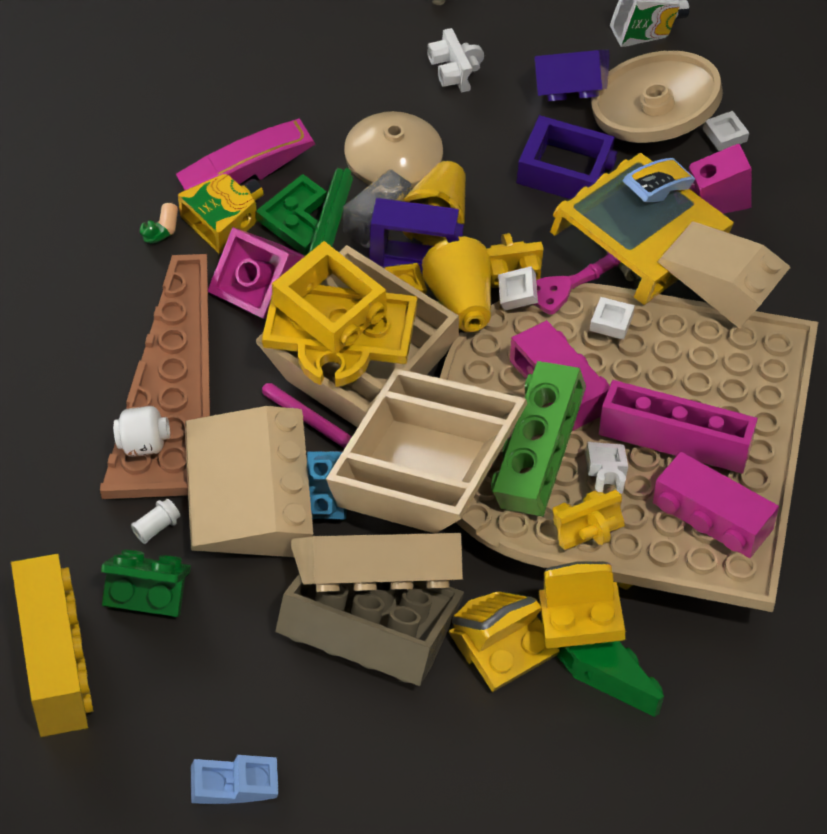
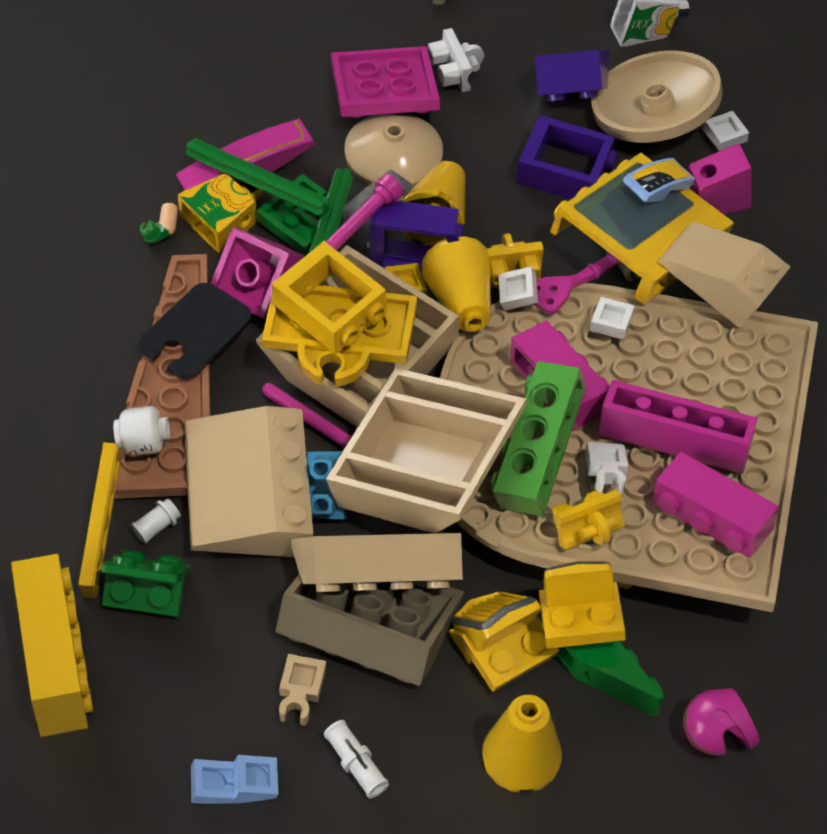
(99, 520): none -> yellow tile
(201, 323): none -> black piece
(258, 177): none -> green axle
(301, 683): none -> tan plate
(356, 759): none -> white pin
(384, 81): none -> dark pink plate
(386, 190): none -> dark pink piece
(523, 746): none -> yellow cone
(714, 713): none -> dark pink helmet

